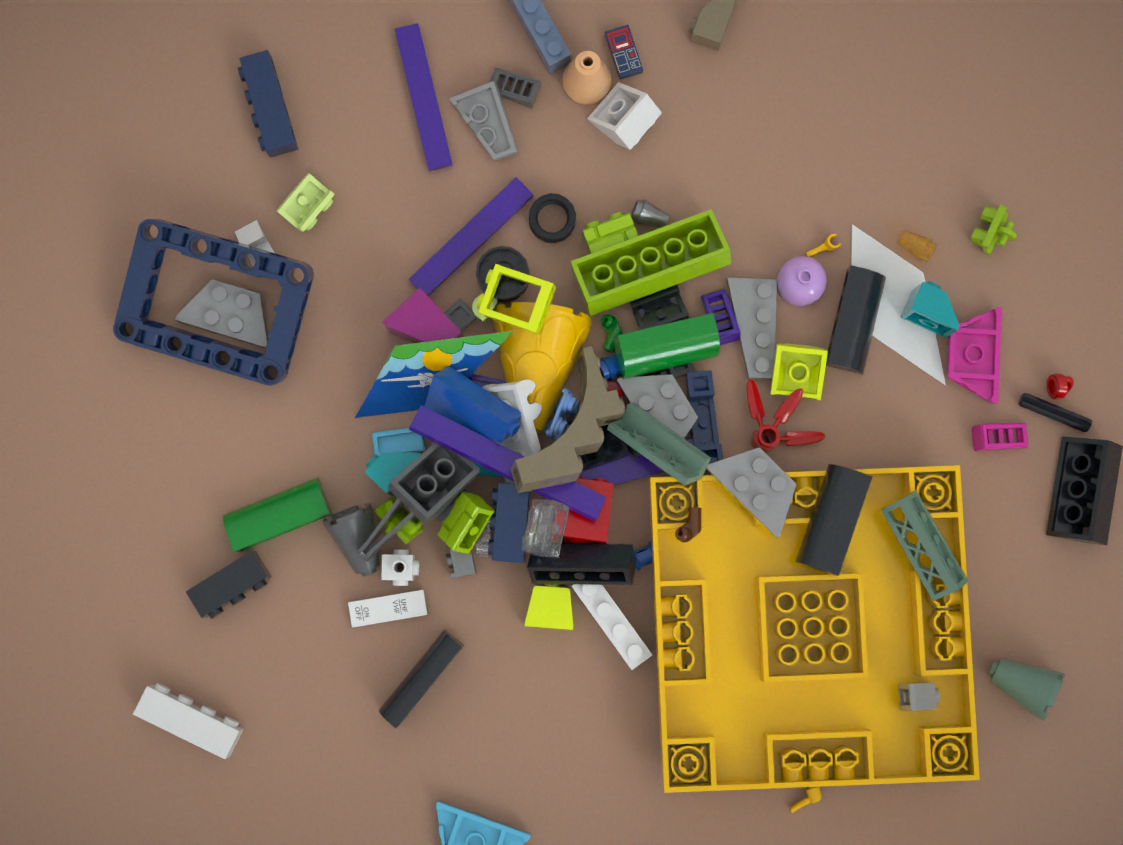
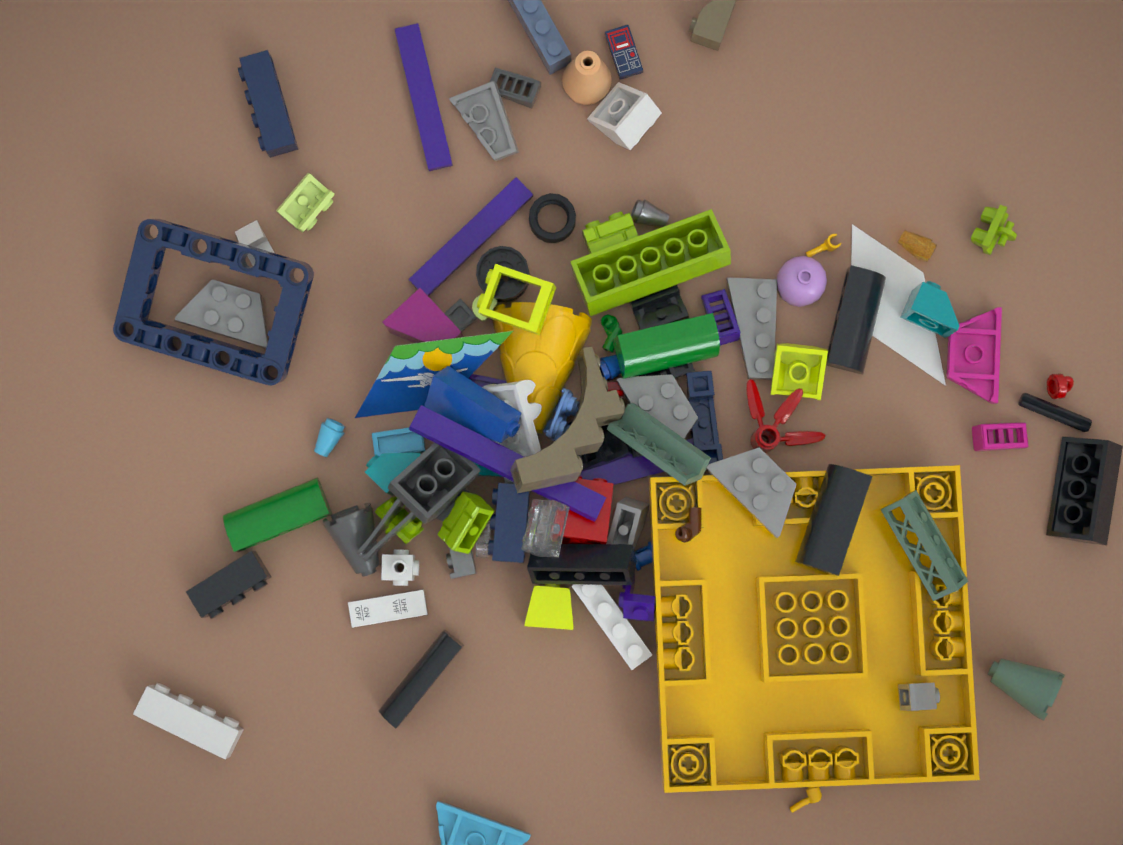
(328, 436): none -> medium azure cone
(628, 521): none -> light grey slope
(636, 605): none -> dark purple bracket

